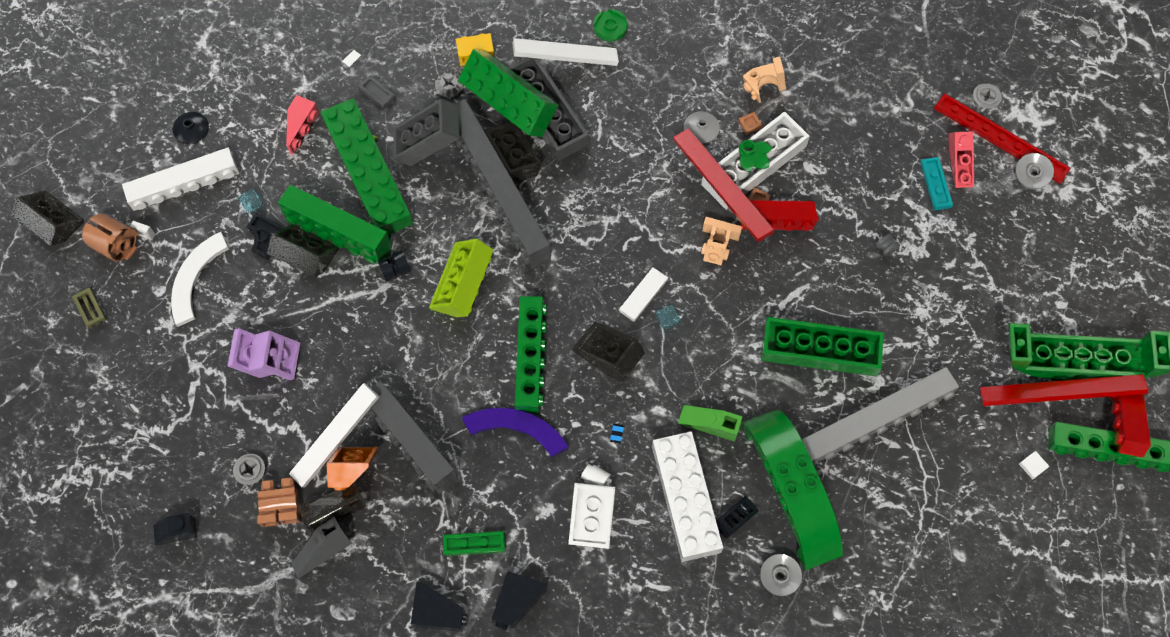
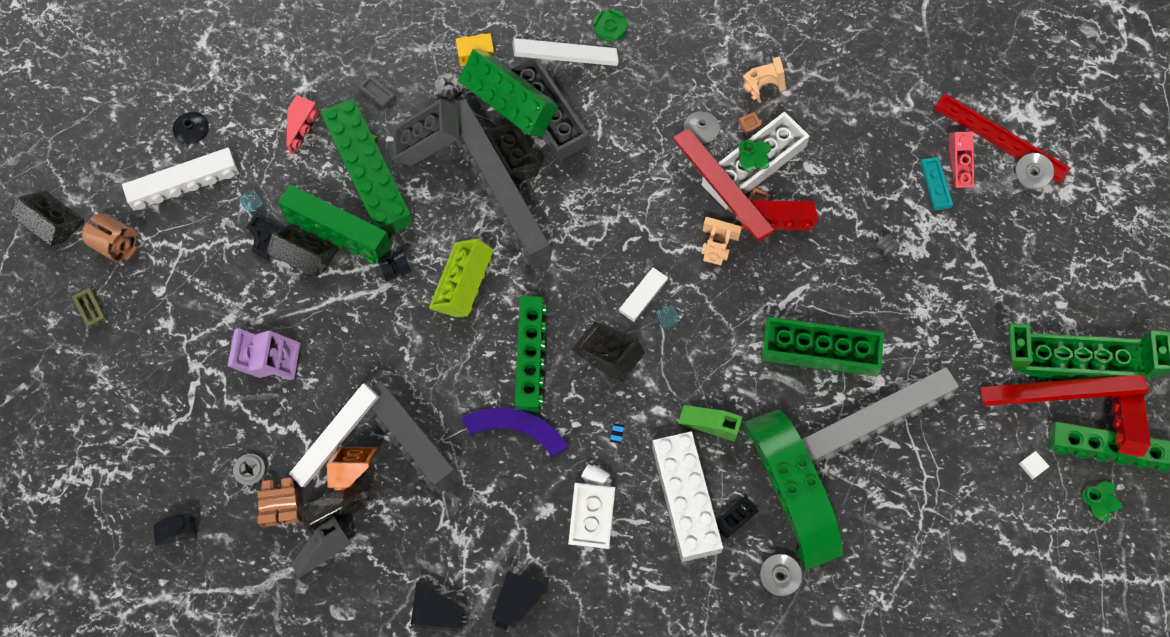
(143, 230): white tile -> none
(188, 274): white tile -> none
(351, 58): white sticker -> none
(474, 543): green tile -> none
(994, 96): light grey gear -> none
(1104, 500): none -> green plate

